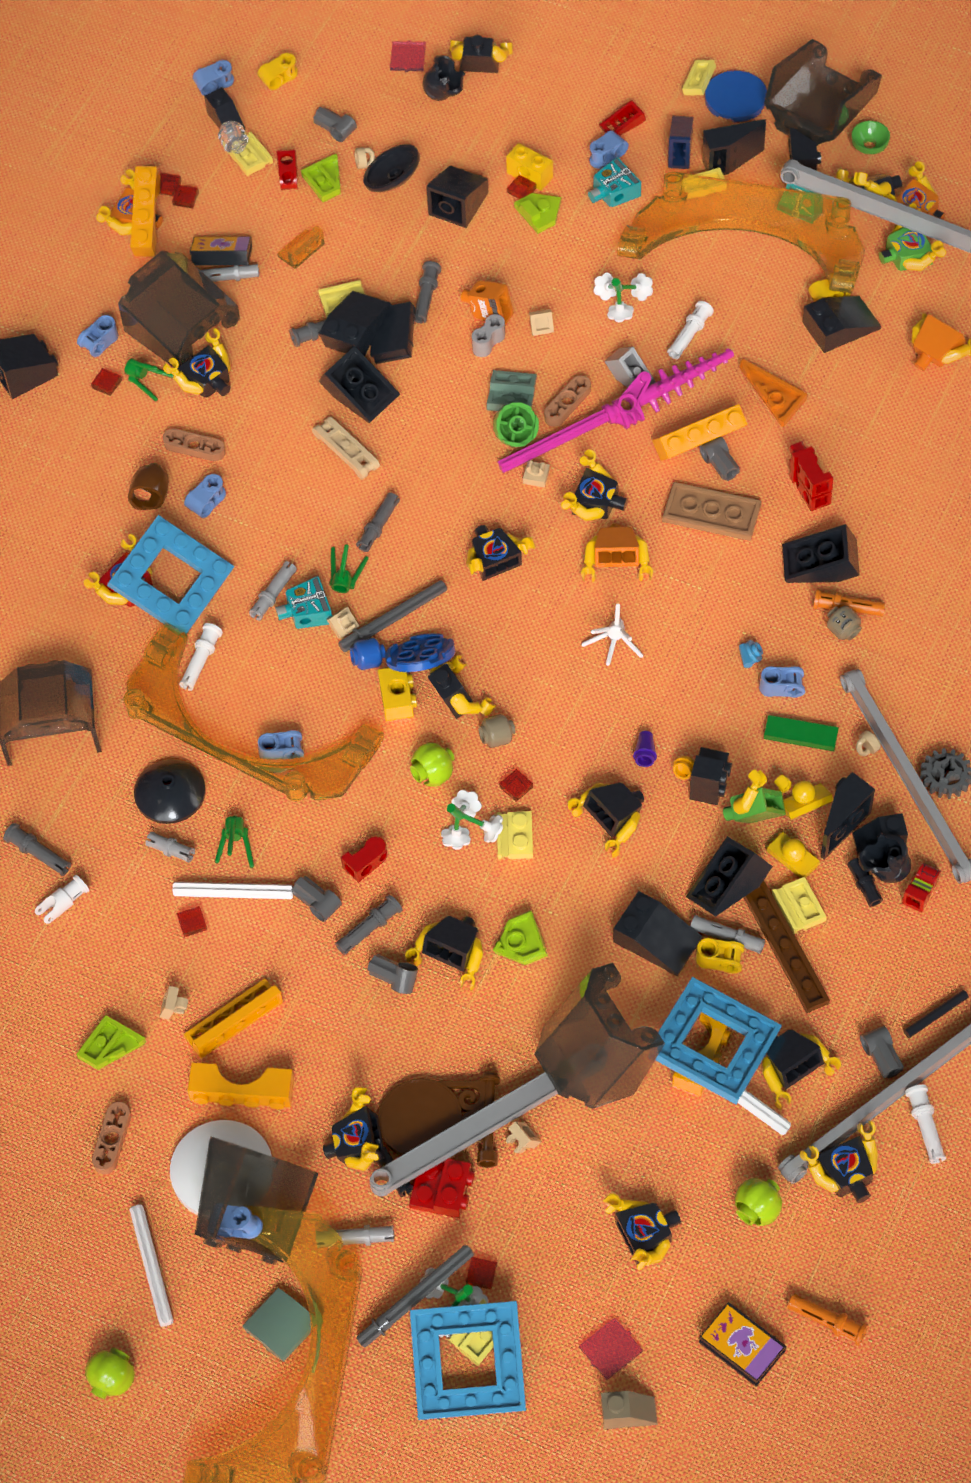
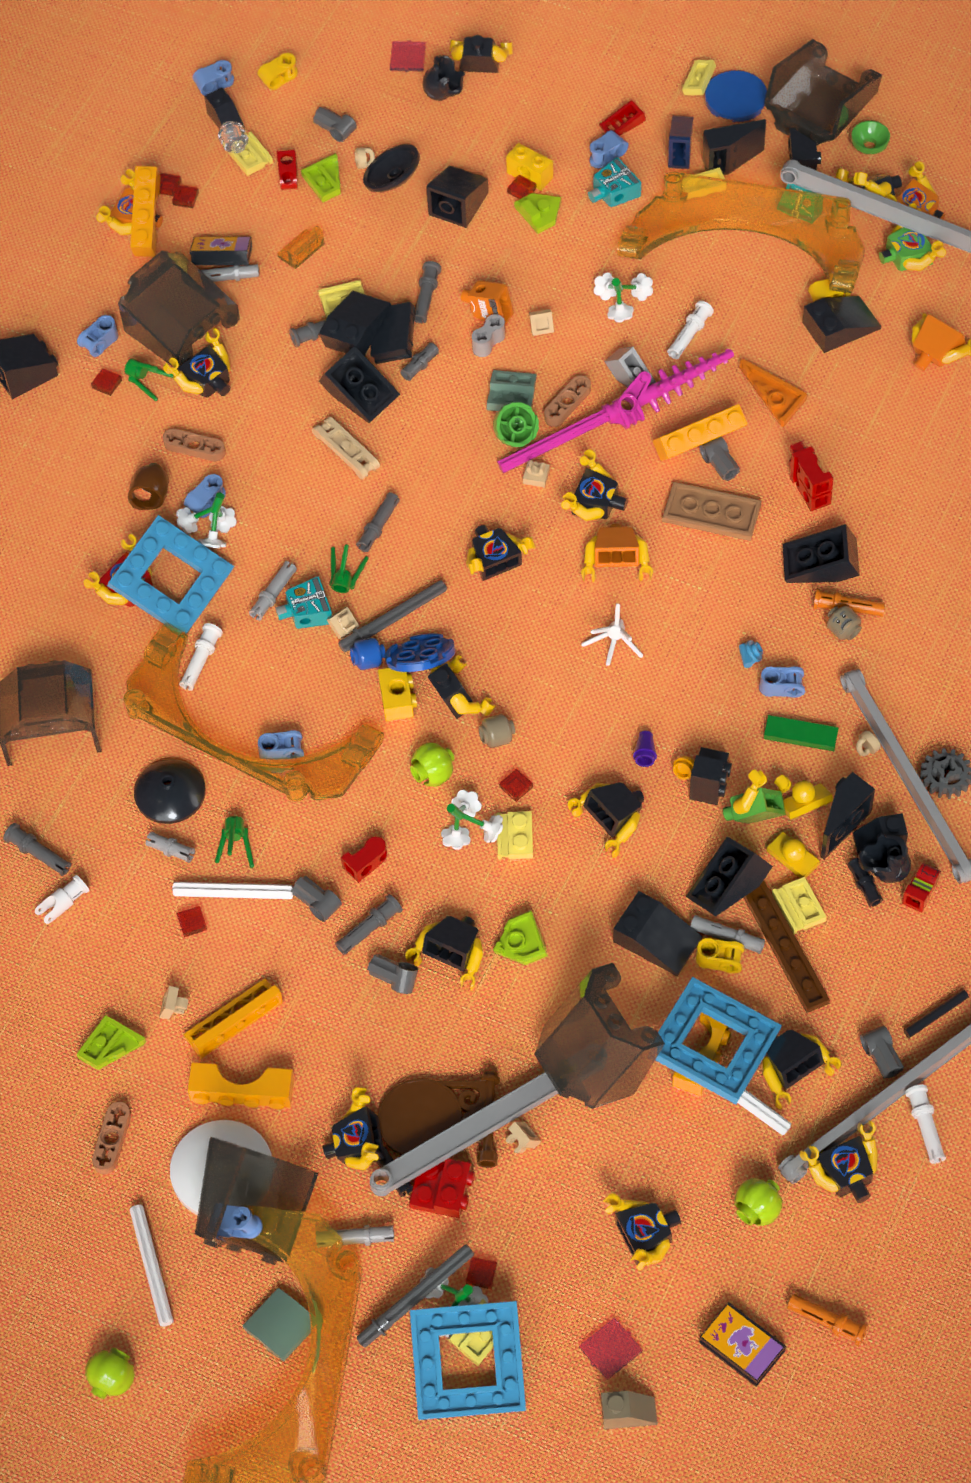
(220, 518): none -> white plant
(419, 361): none -> dark grey pin

